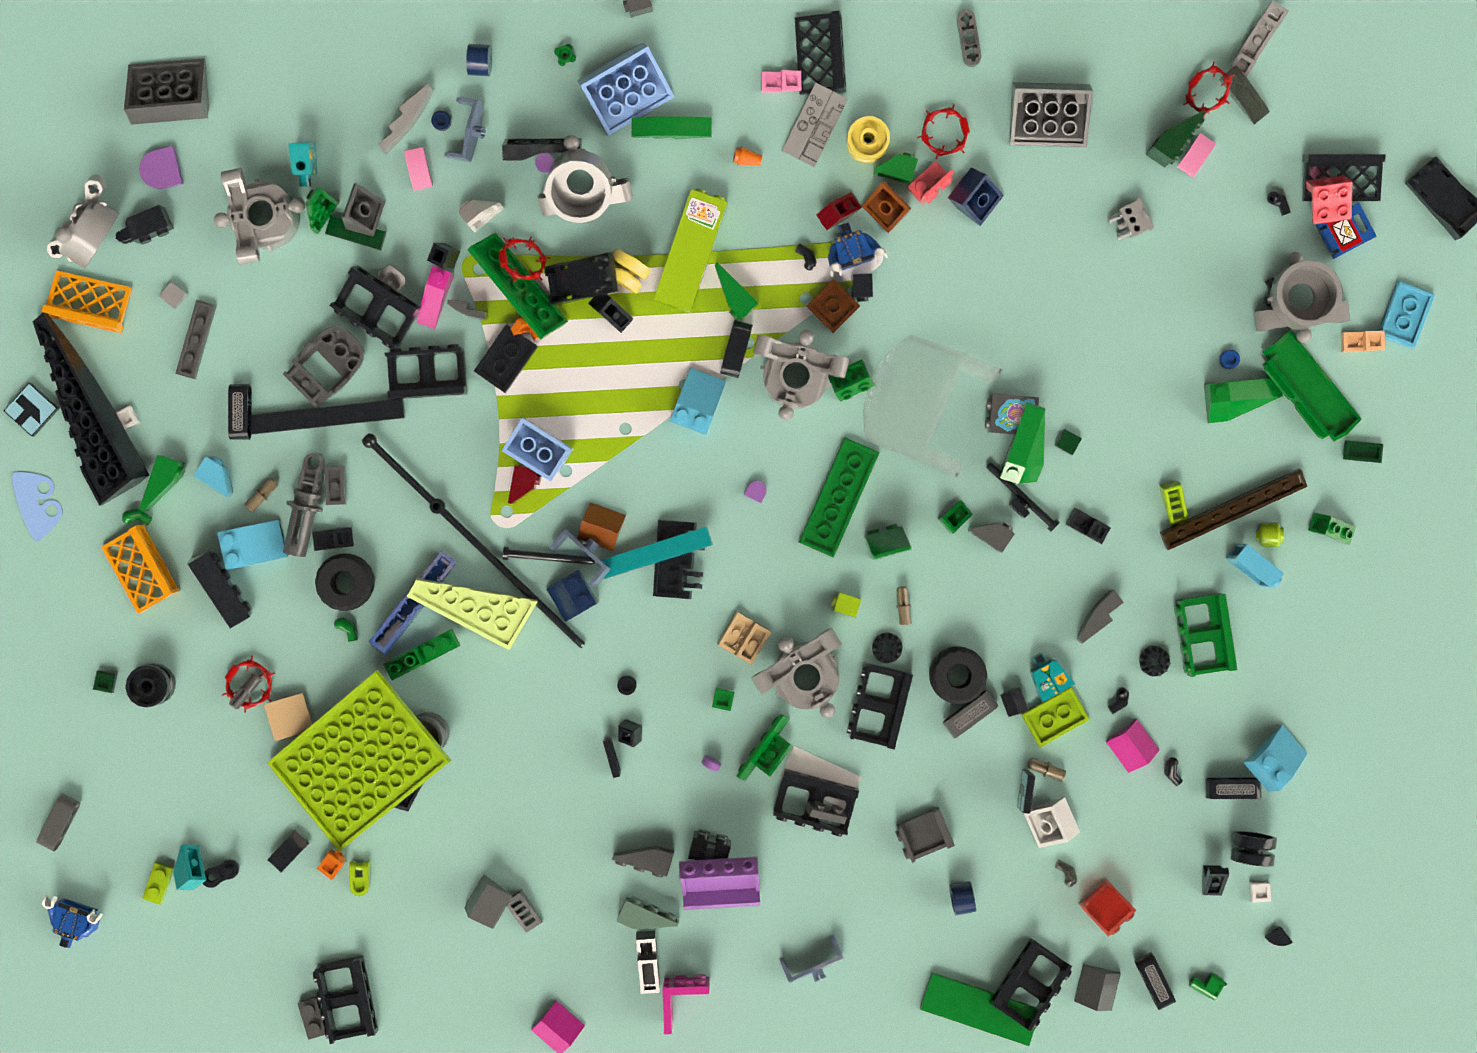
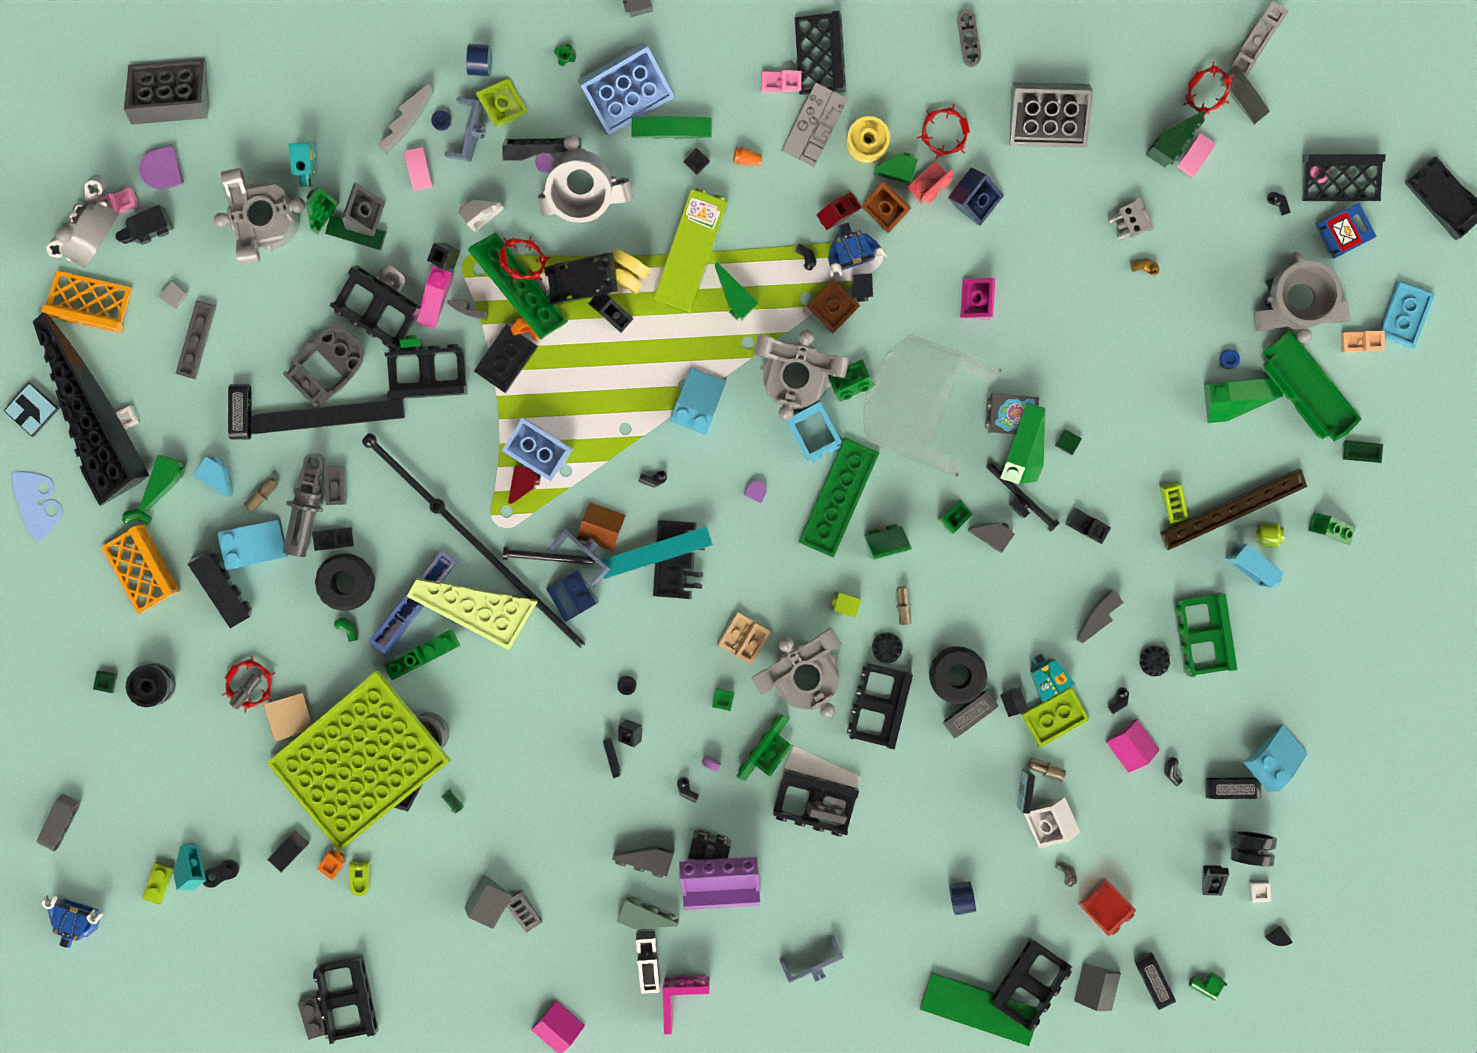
(121, 201): none -> bright pink slope
(411, 341): none -> green plate
(452, 801): none -> clear green pin
(502, 103): none -> lime slope
(655, 480): none -> black arm
(685, 791): none -> black arm
(696, 161): none -> black plate
(736, 349): black beam -> none
(805, 414): none -> medium azure window
(924, 834): dark grey panel -> none
(978, 298): none -> dark pink slope
(1146, 265): none -> pearl gold arm
(1330, 199): coral bracket -> none

